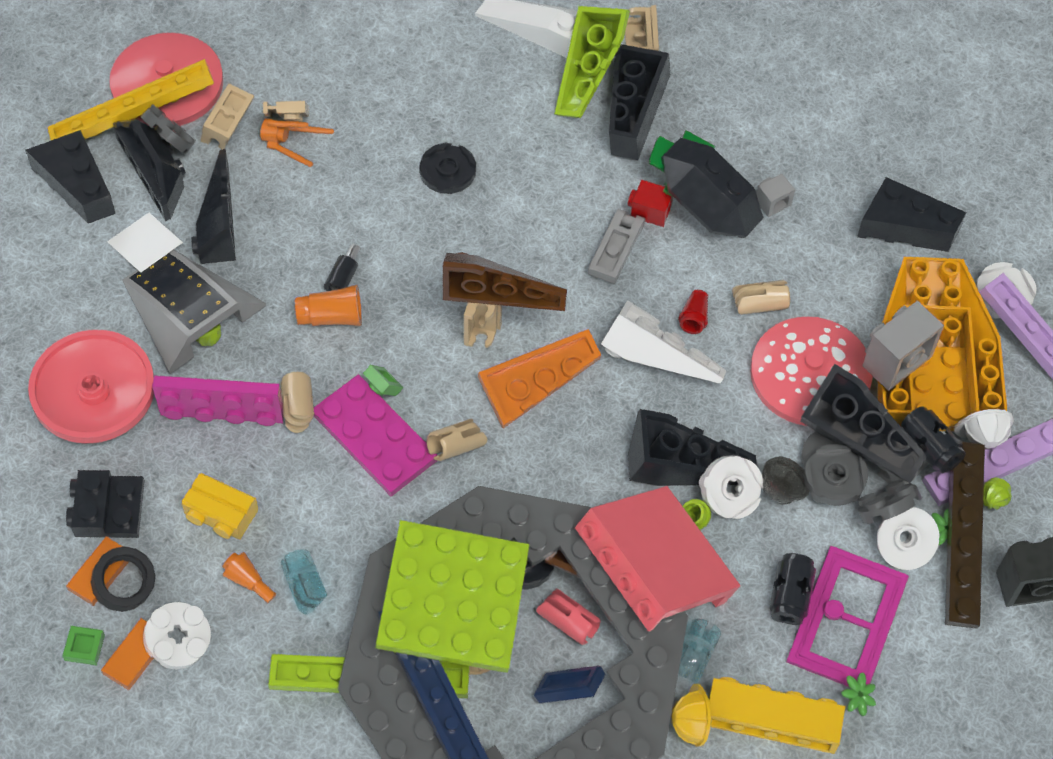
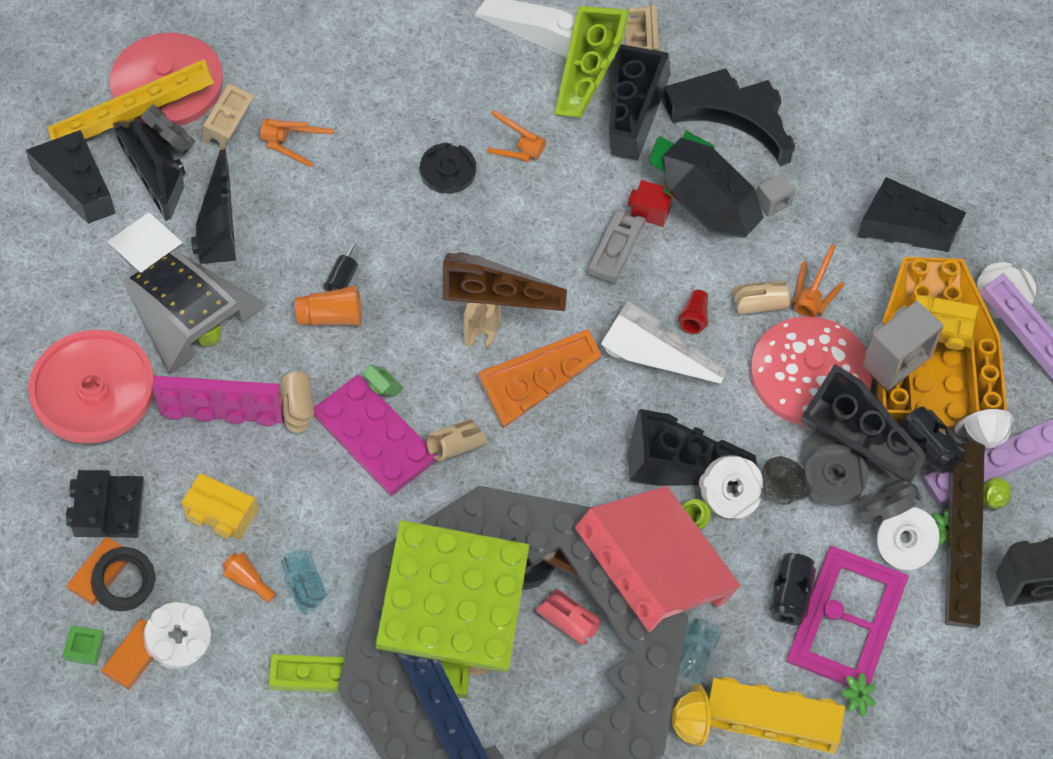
(288, 110): tan plate -> none
(529, 143): none -> orange plant
(569, 684): dark blue tile -> none
(720, 100): none -> black arch
(809, 301): none -> orange plant
(957, 317): none -> yellow brick

